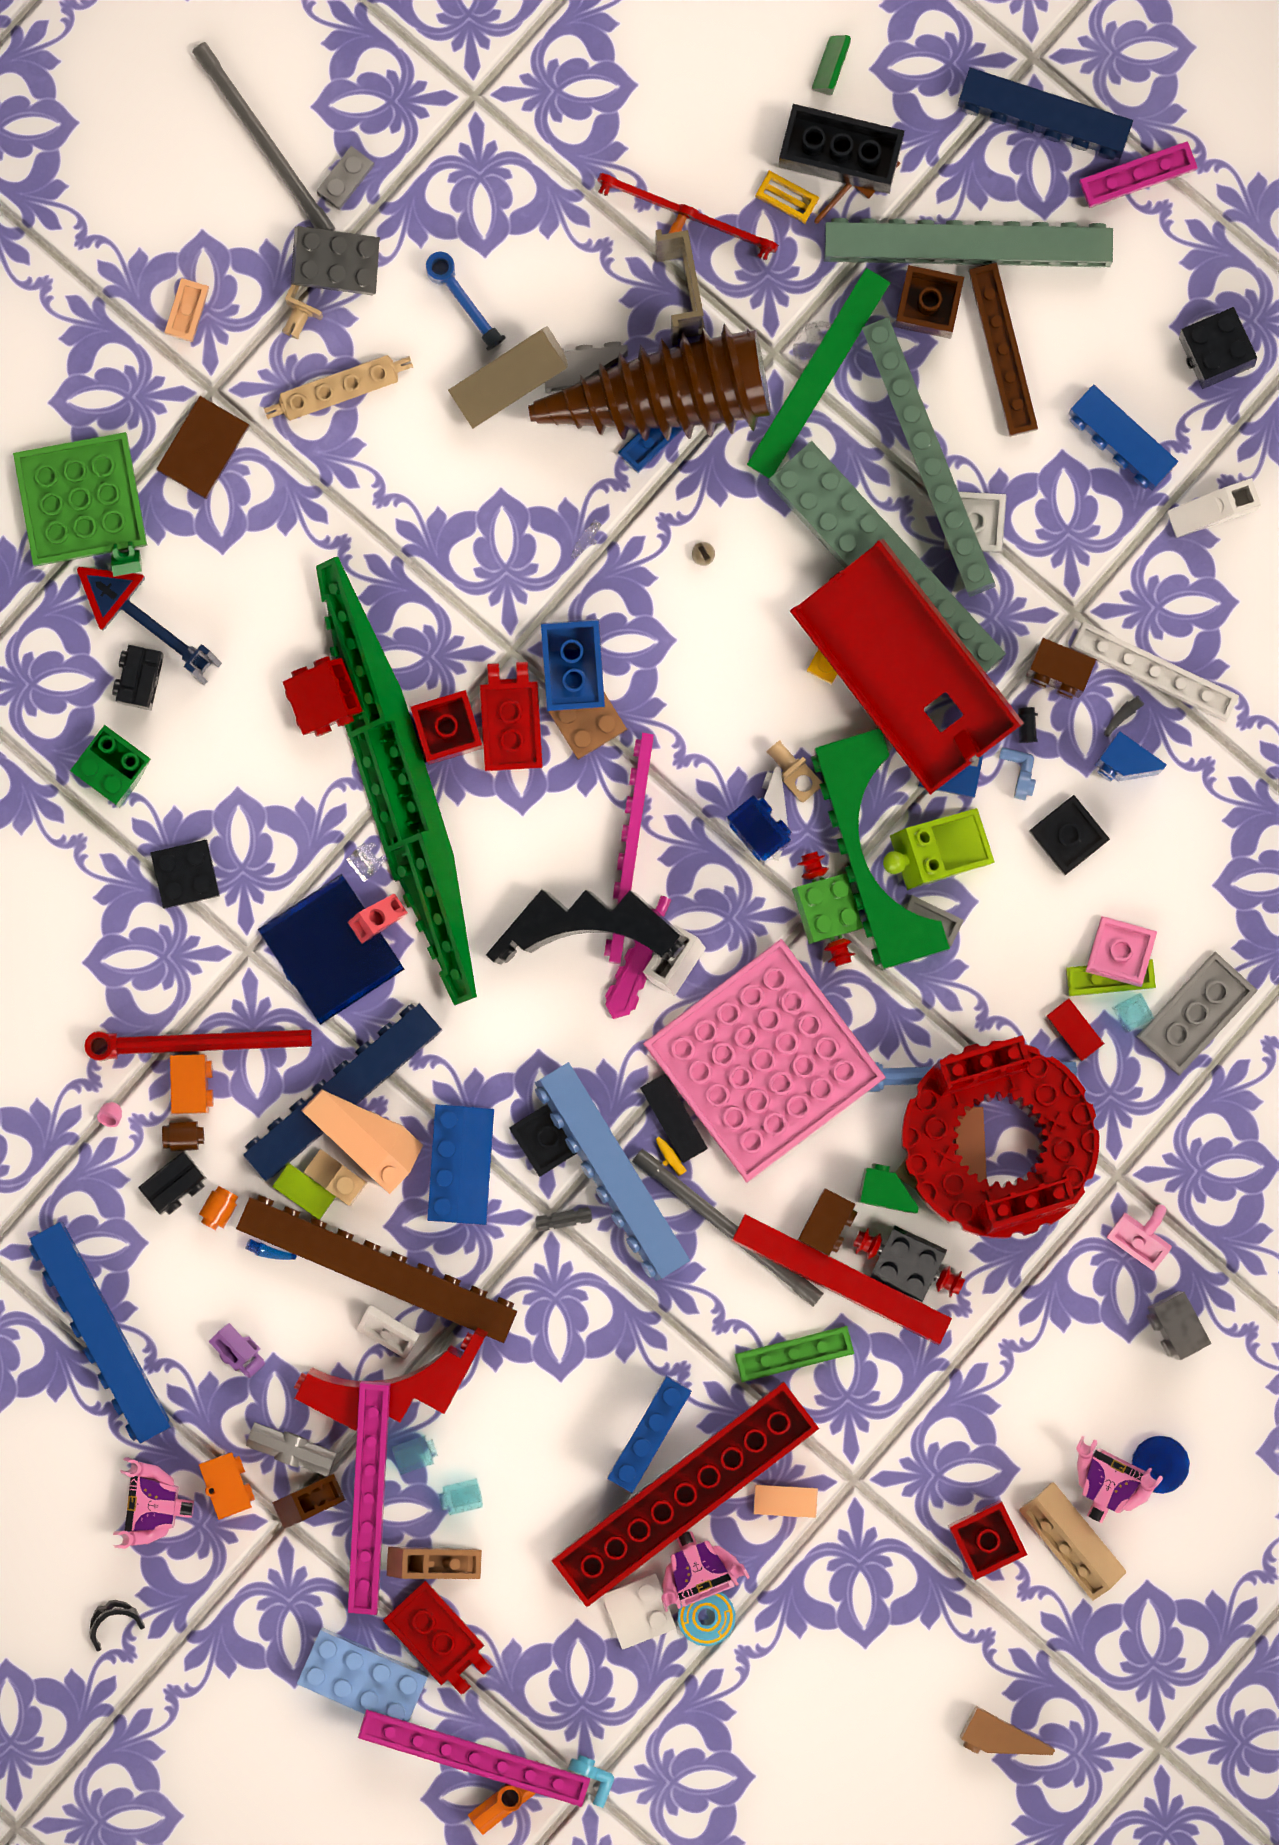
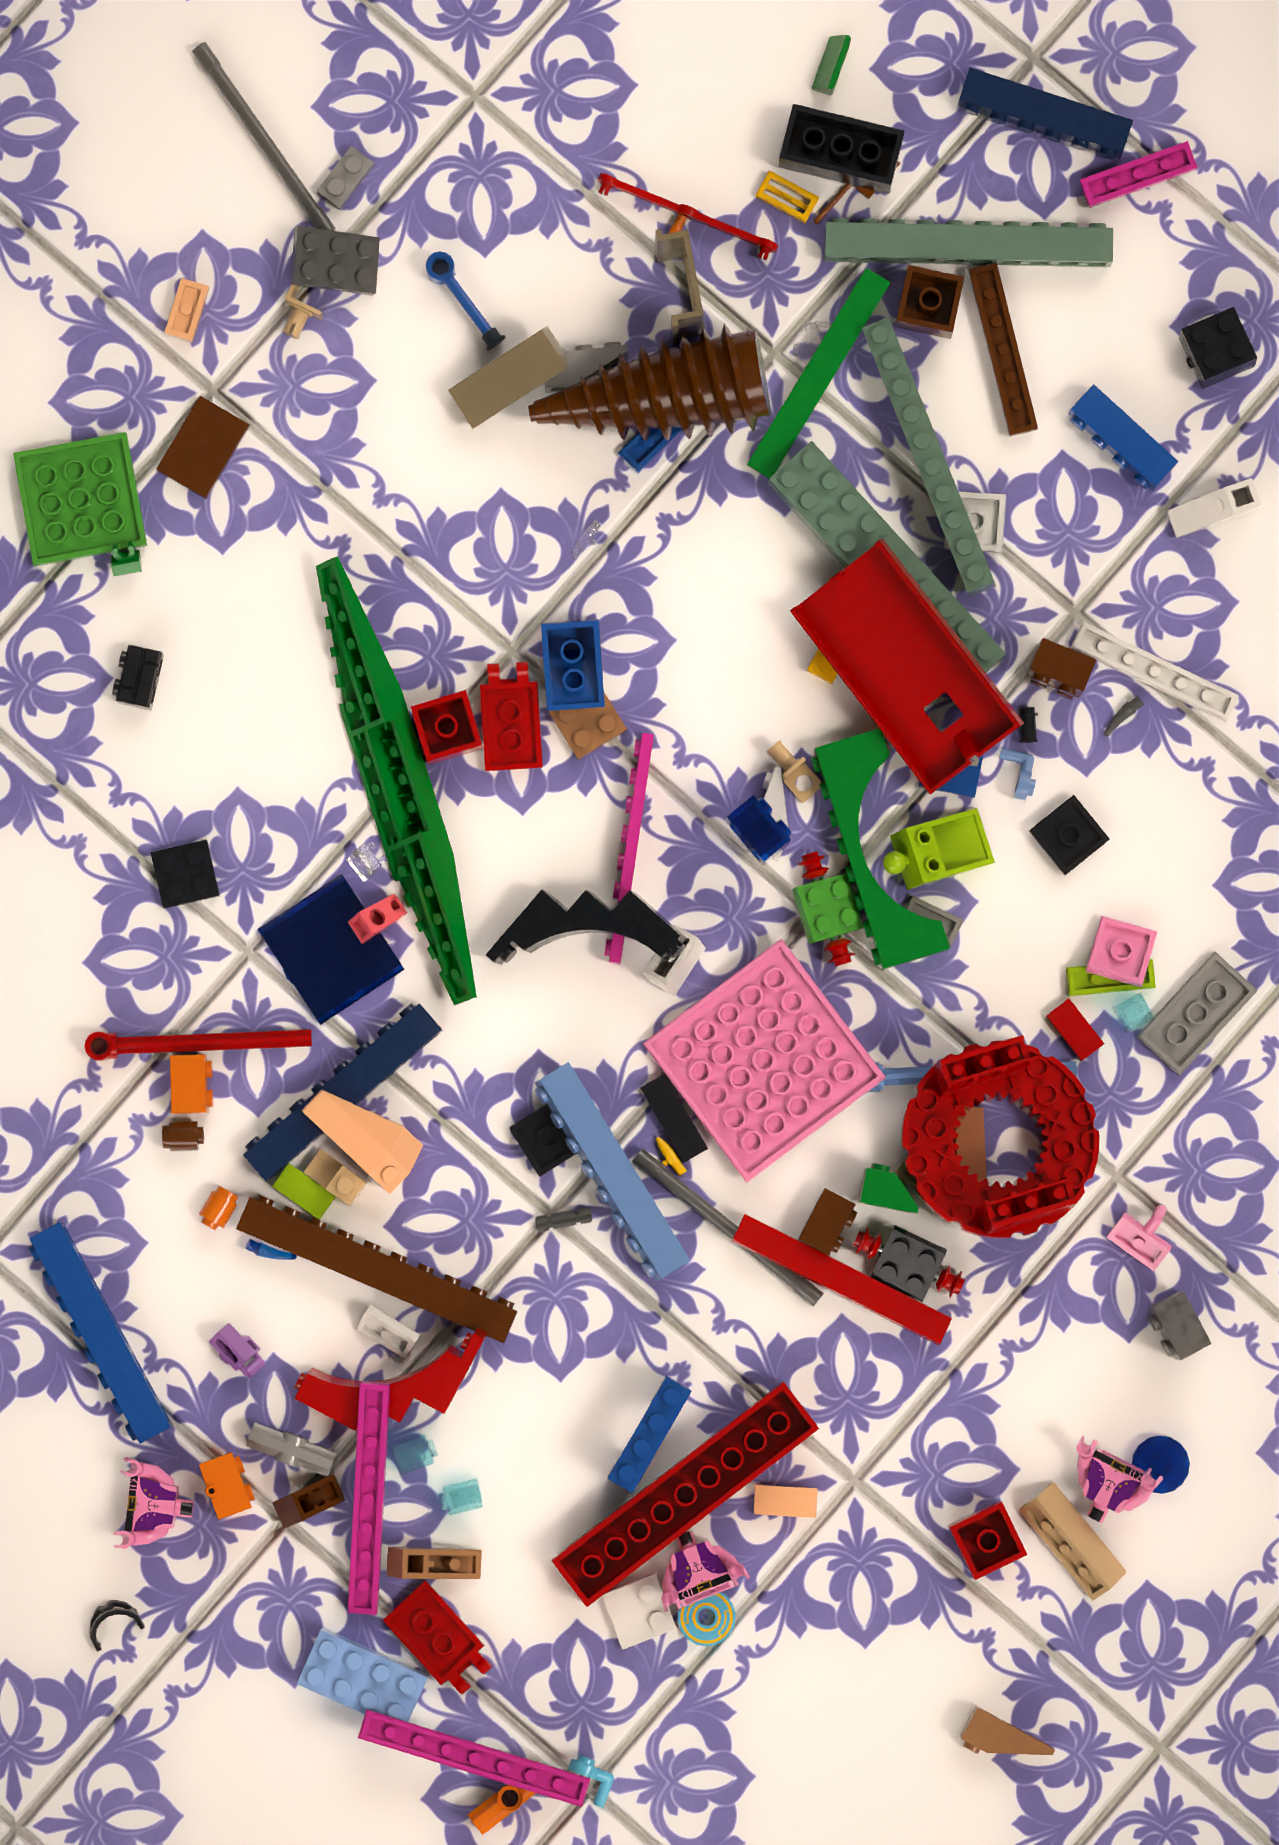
(110, 1114): bright pink hinge -> none
(111, 766): green slope -> none
(112, 594): dark blue piece -> none
(173, 1183): black brick -> none
(322, 696): red brick -> none
(338, 387): tan plate -> none
(460, 1164): blue slope -> none
(630, 978): dark pink sword -> none
(698, 557): dark tan hinge -> none
(794, 1353): bright green tile -> none
(1127, 760): blue slope -> none

